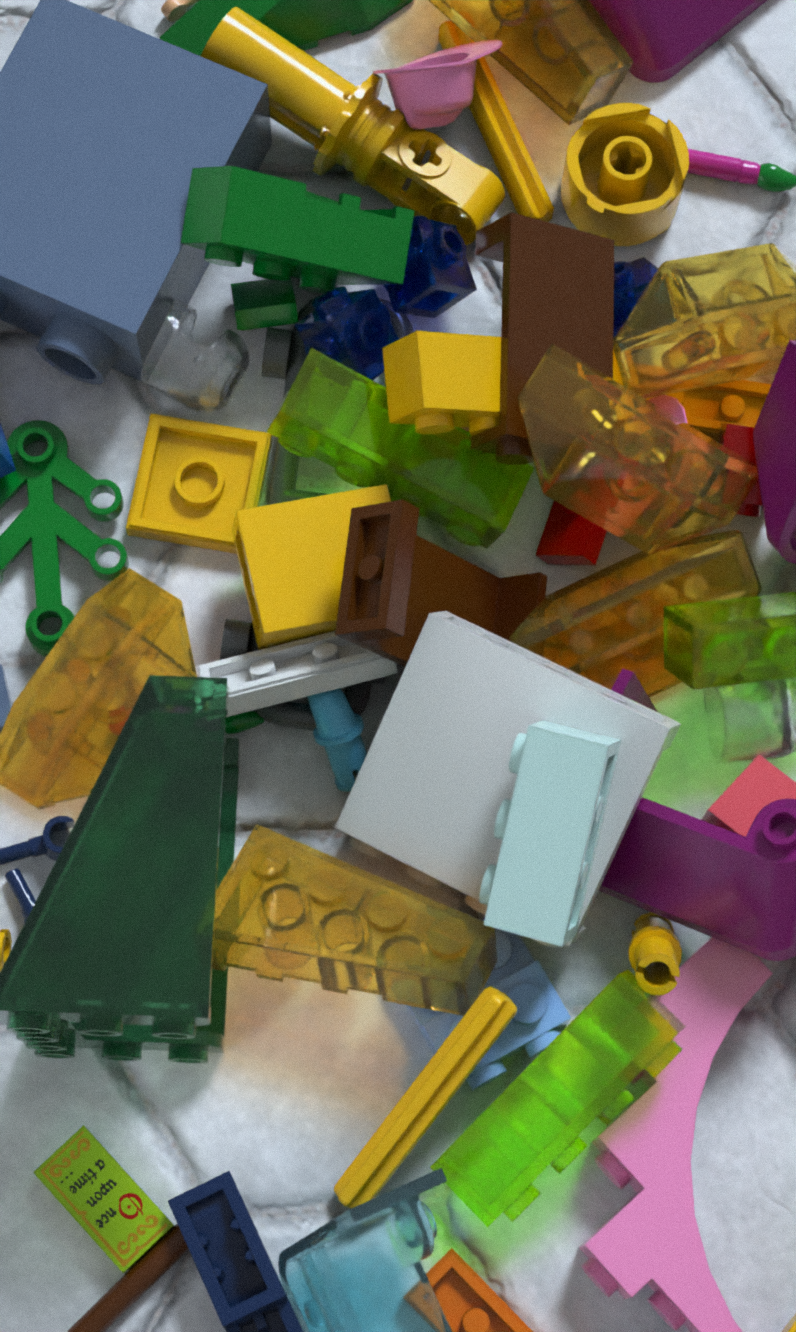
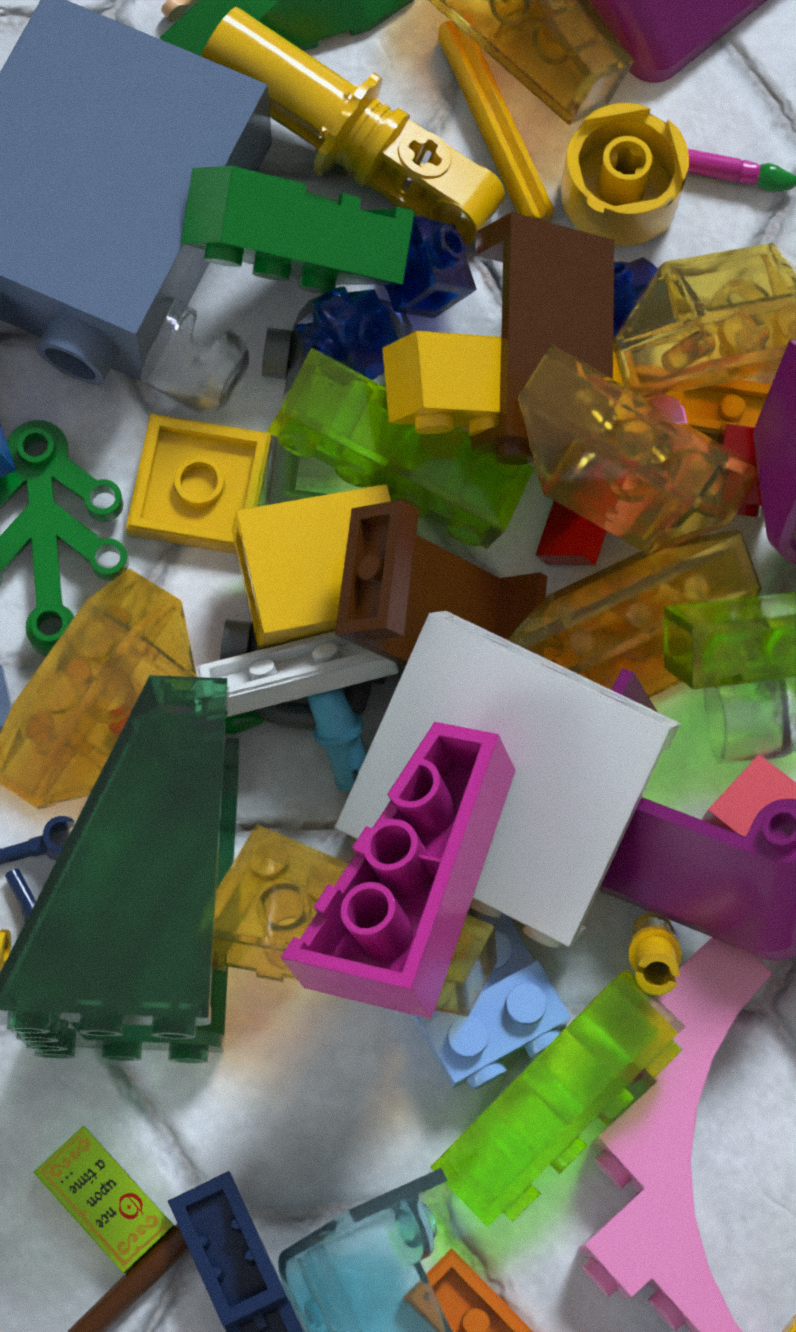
(264, 304): green tile -> none
(408, 889): none -> dark pink wedge
(426, 1098): yellow axle -> none
(437, 85): bright pink piece -> none
(549, 831): light aqua brick -> none

